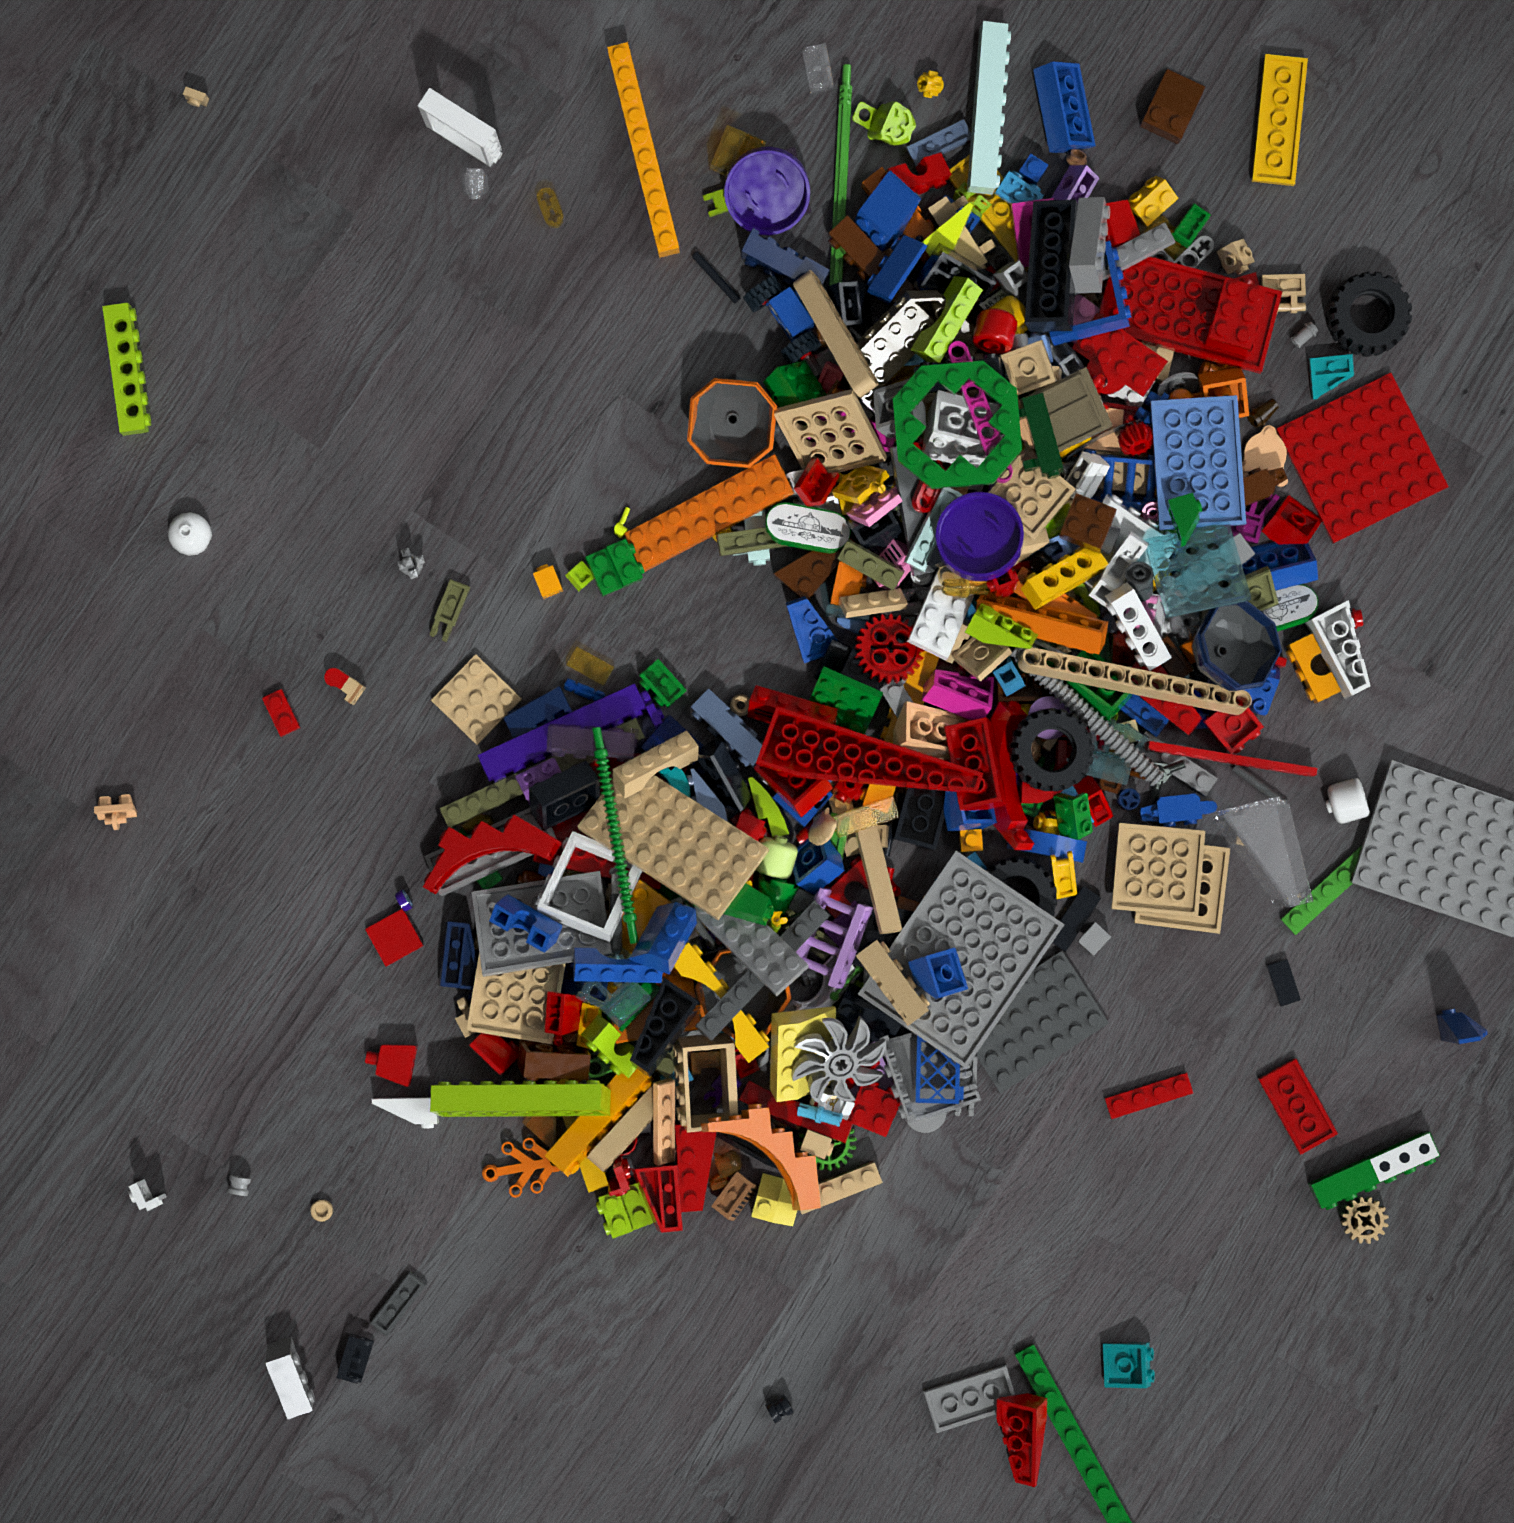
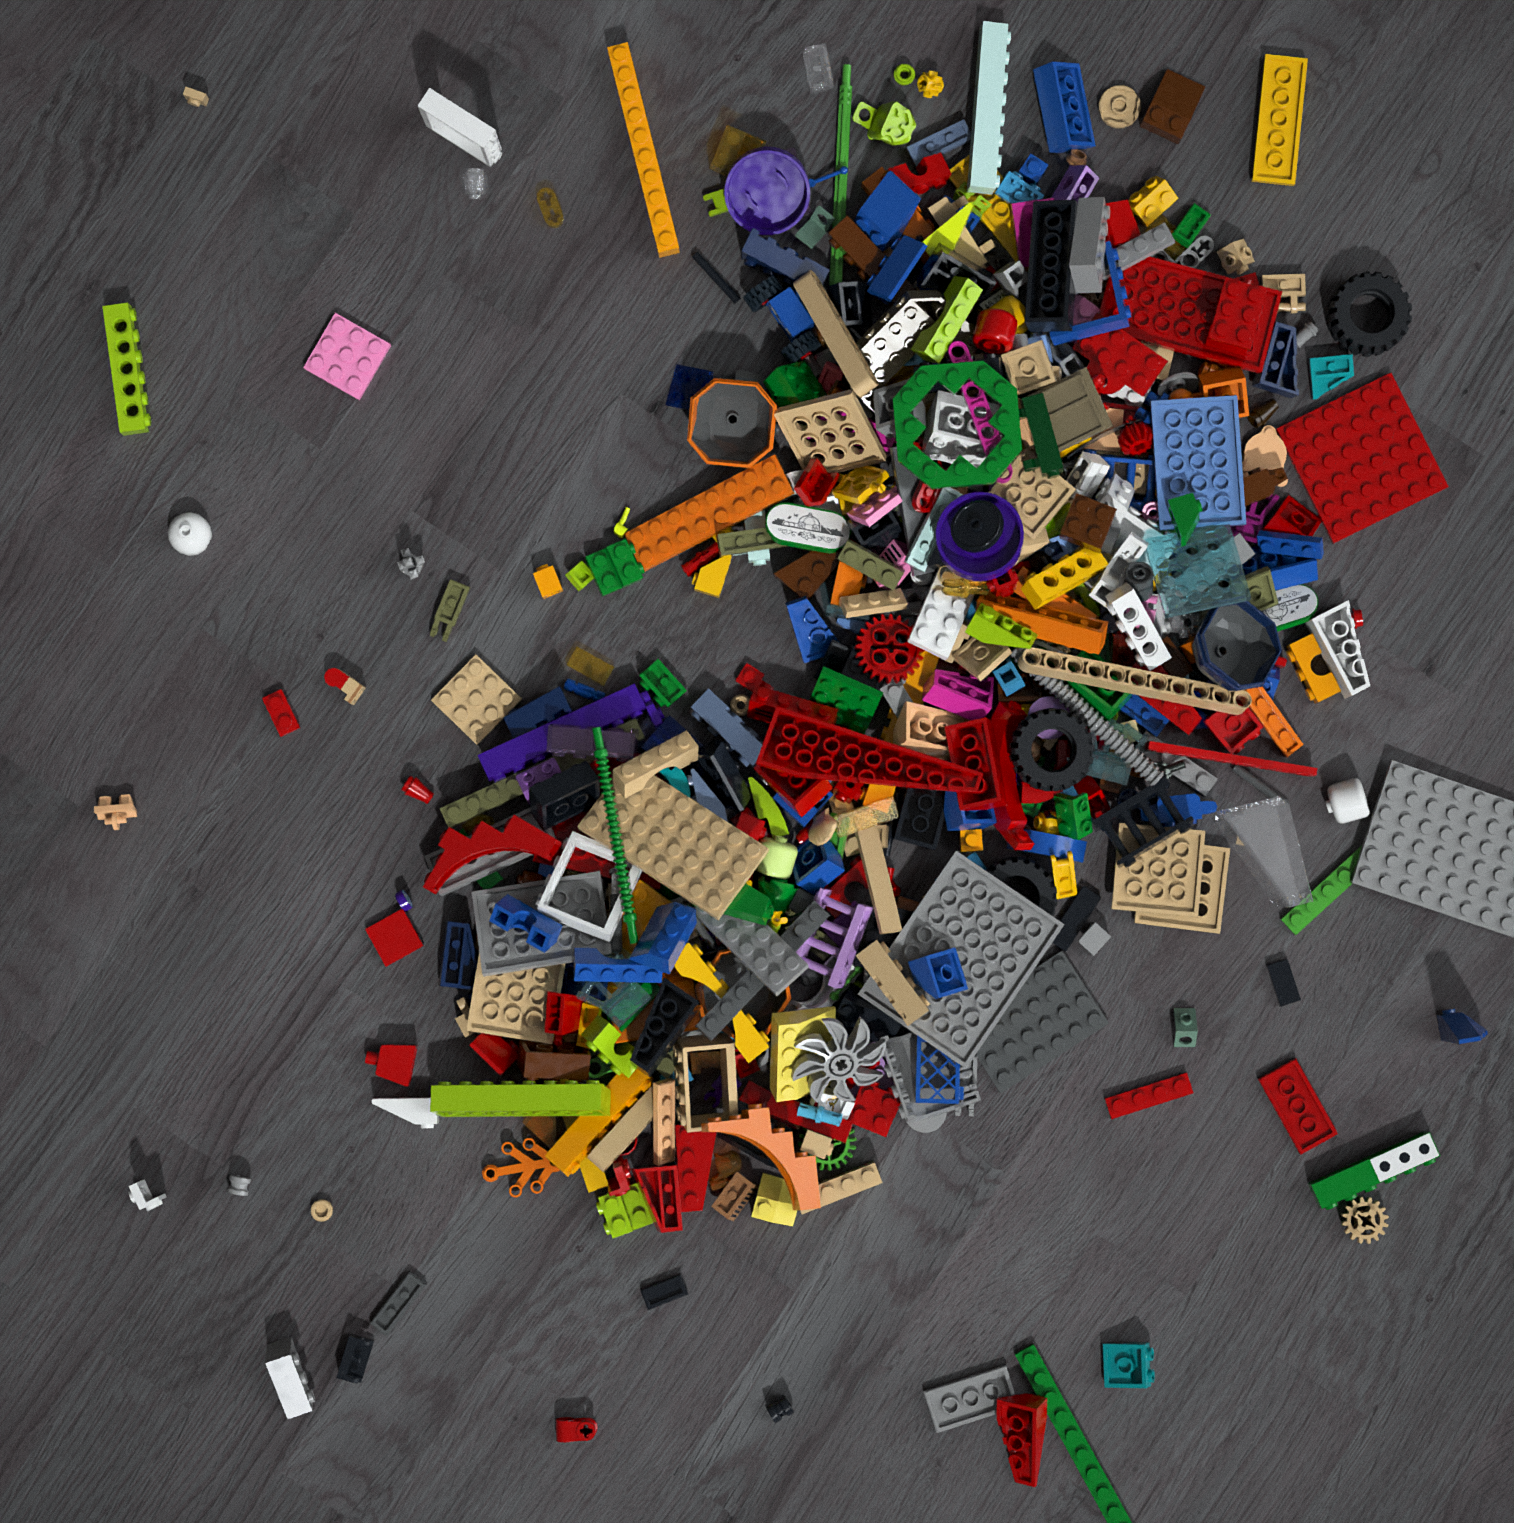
(347, 356): none -> bright pink plate
(416, 789): none -> red cone
(571, 1429): none -> red piece
(664, 1291): none -> black tile
(685, 384): none -> clear blue hinge
(701, 559): none -> red pin
(712, 577): none -> yellow slope
(750, 677): none -> red plate
(815, 228): none -> sand green bracket
(843, 170): none -> blue hinge
(904, 68): none -> lime plate
(977, 526): none -> black shield
(1116, 493): none -> white bracket
(1119, 106): none -> tan tile
(1123, 813): none -> black fence
(1185, 1026): none -> sand green bracket
(1274, 721): none -> orange tile
(1279, 368): none -> dark blue wedge
(1290, 544): none -> blue plate

